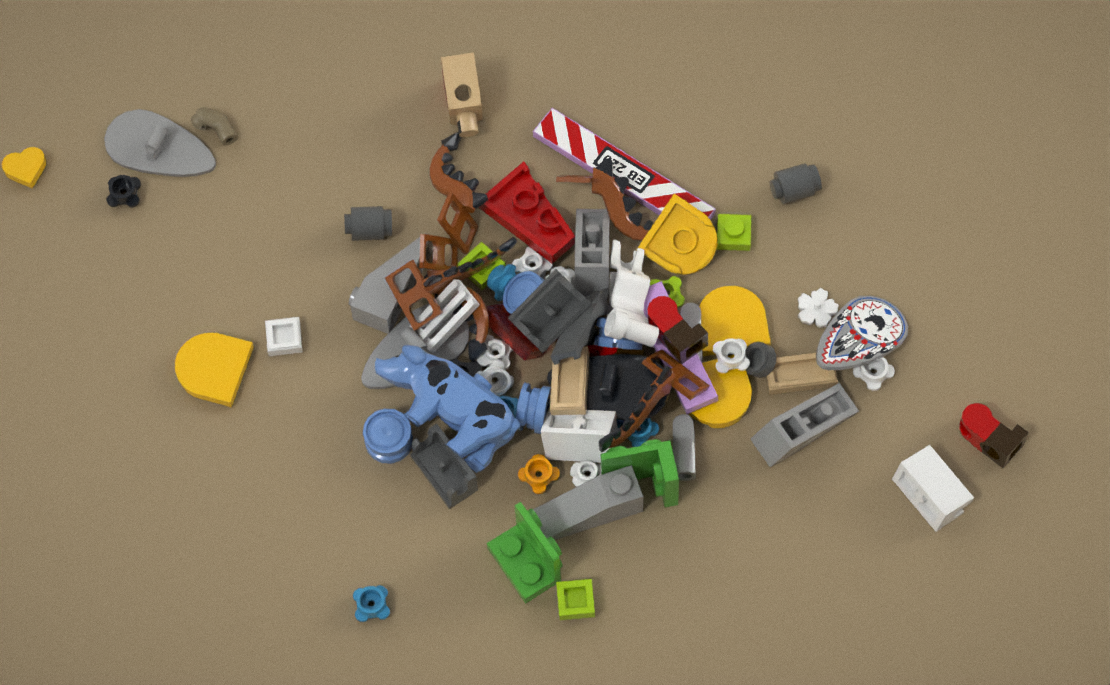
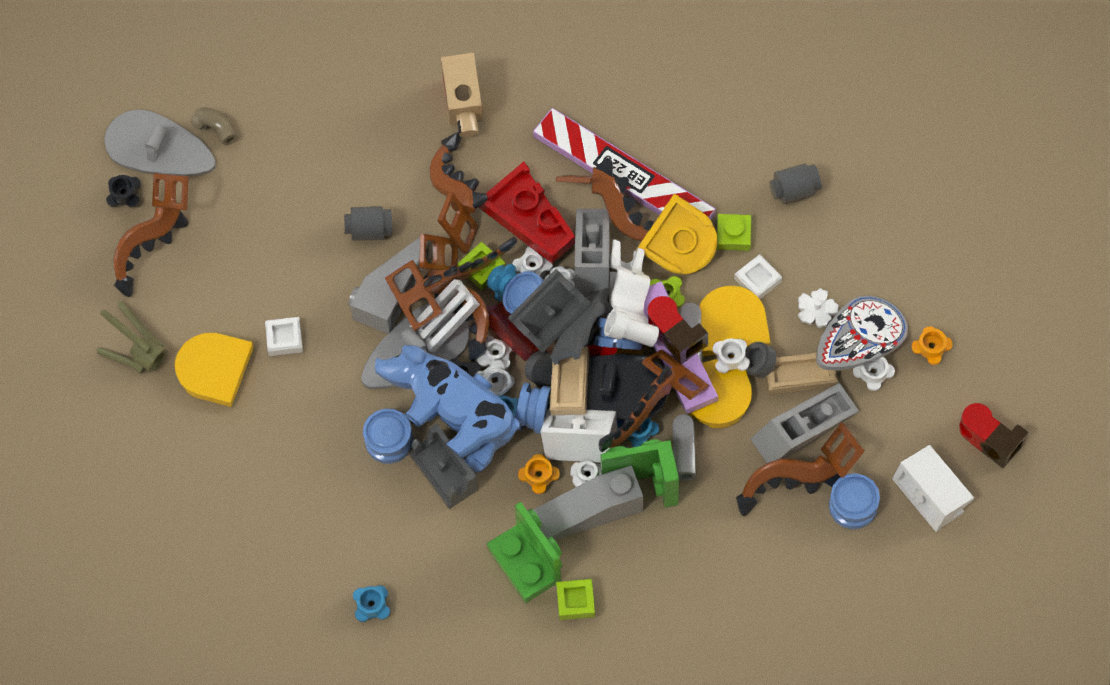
(24, 166): yellow tile -> none
(146, 352): none -> olive plant
(156, 228): none -> dark orange piece
(538, 367): none -> dark grey tile
(758, 277): none -> white tile
(796, 471): none -> dark orange piece
(854, 501): none -> medium blue wheel
(934, 336): none -> light orange plate

